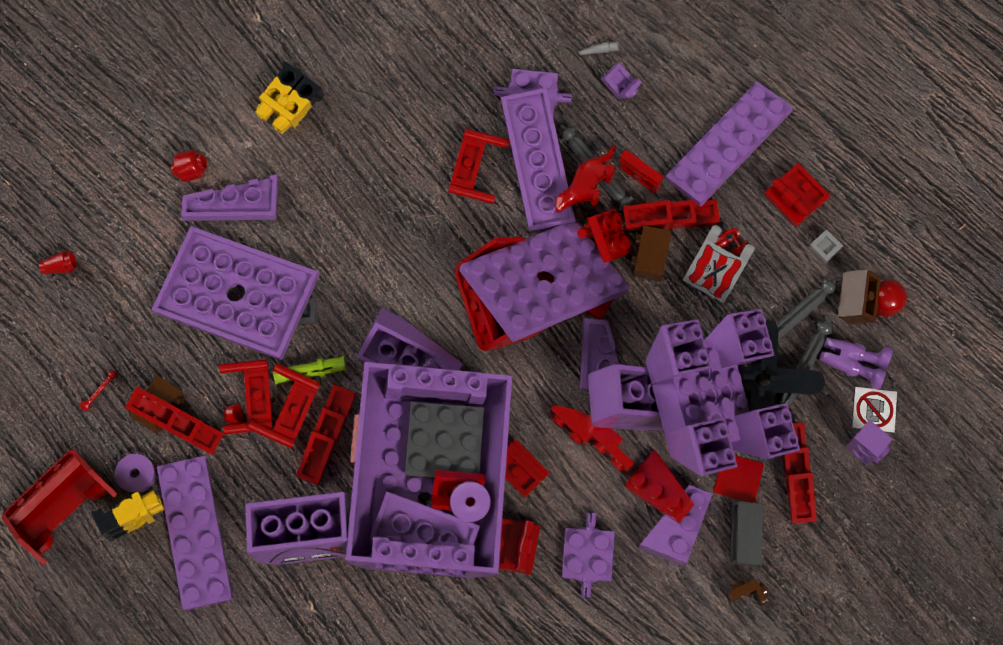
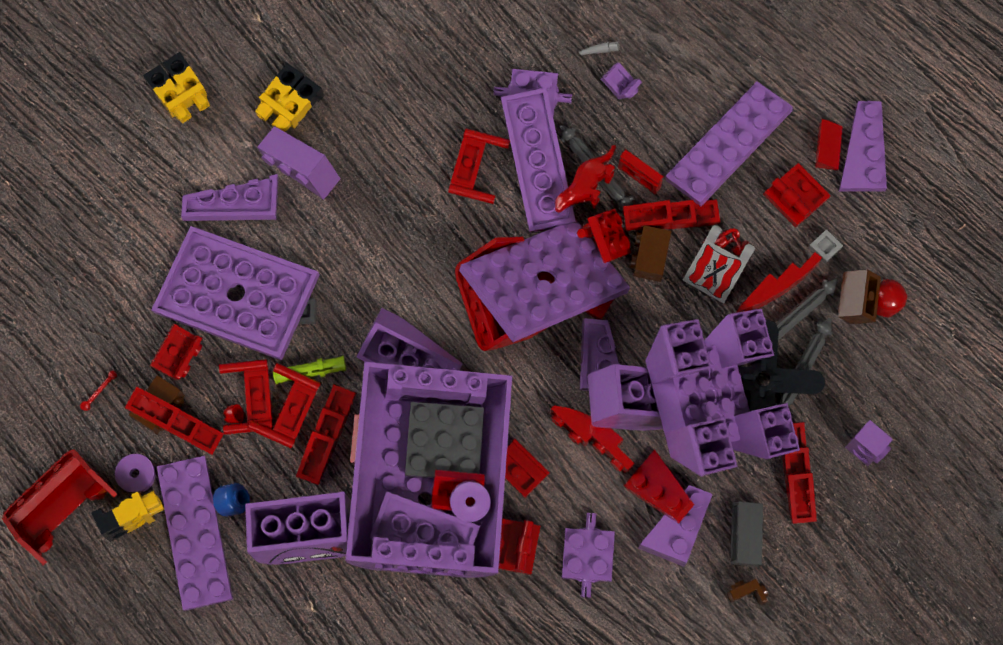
(60, 263): red cone -> none
(176, 353): none -> red bracket
(183, 93): none -> yellow hips
(189, 165): red head -> none
(231, 499): none -> blue head
(299, 162): none -> medium lavender wedge
(741, 481): red sticker -> none
(774, 288): none -> red slope
(828, 145): none -> red slope
(849, 357): medium lavender piece -> none
(865, 152): none -> medium lavender wing
(875, 406): sticker -> none

